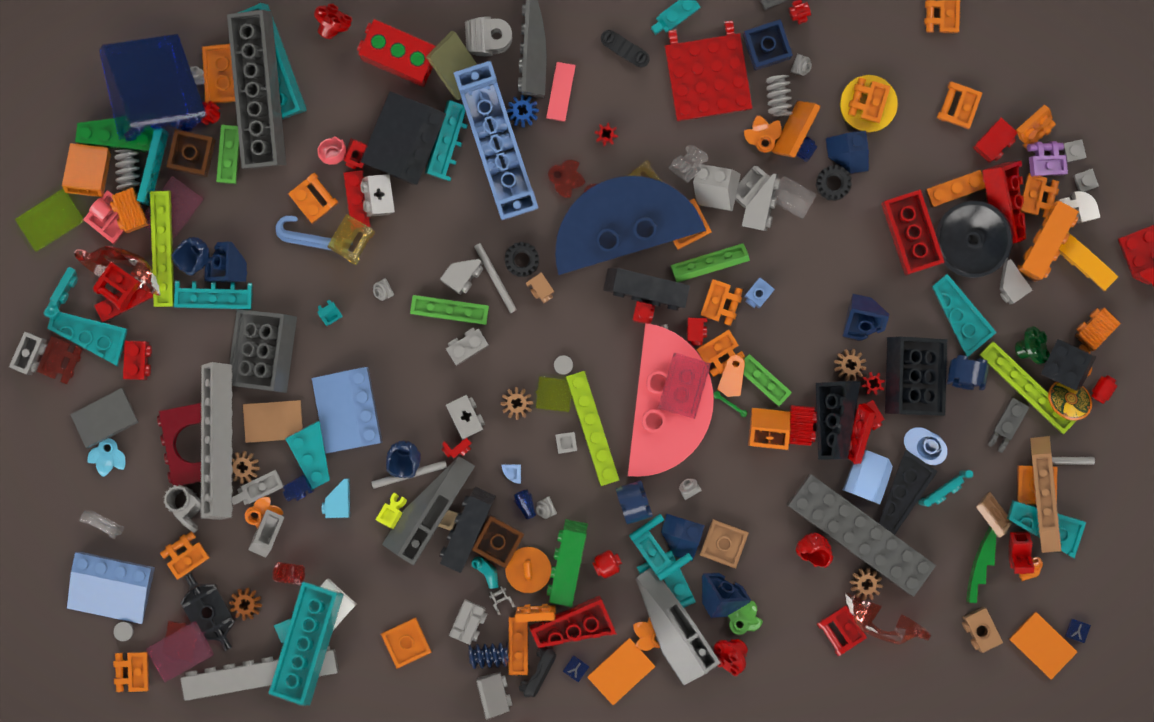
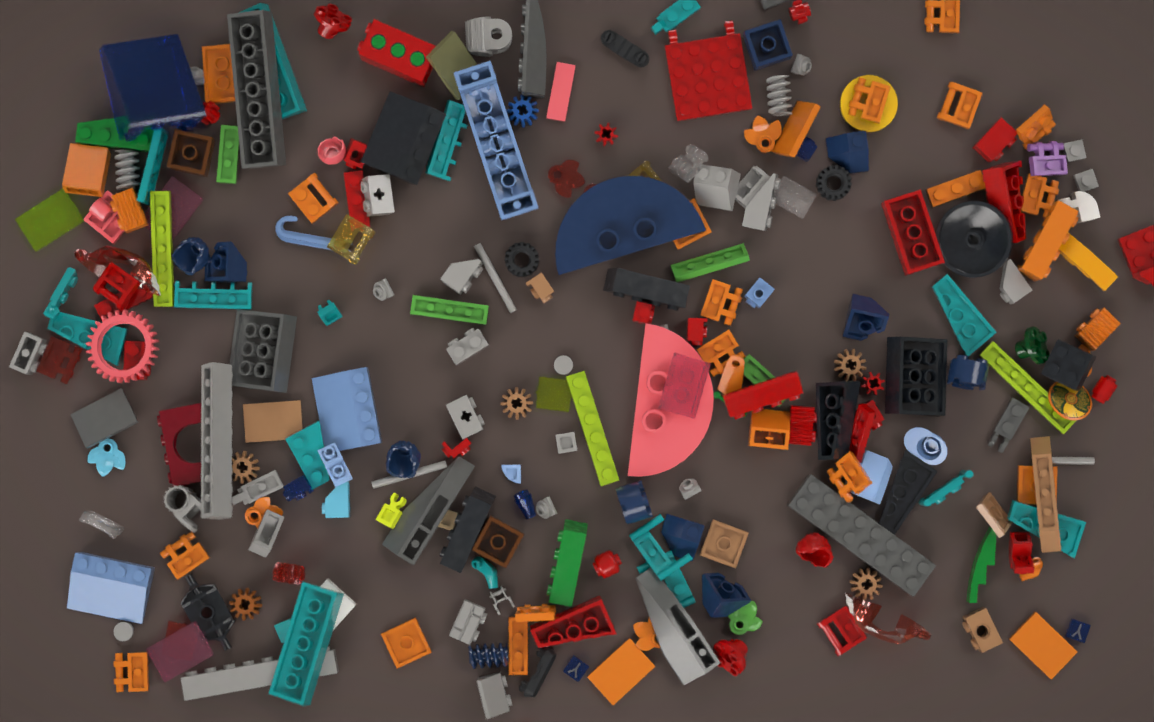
(124, 318): none -> coral piece
(335, 464): none -> light blue slope
(528, 570): orange shield -> none
(762, 394): none -> red slope
(854, 475): none -> orange plate

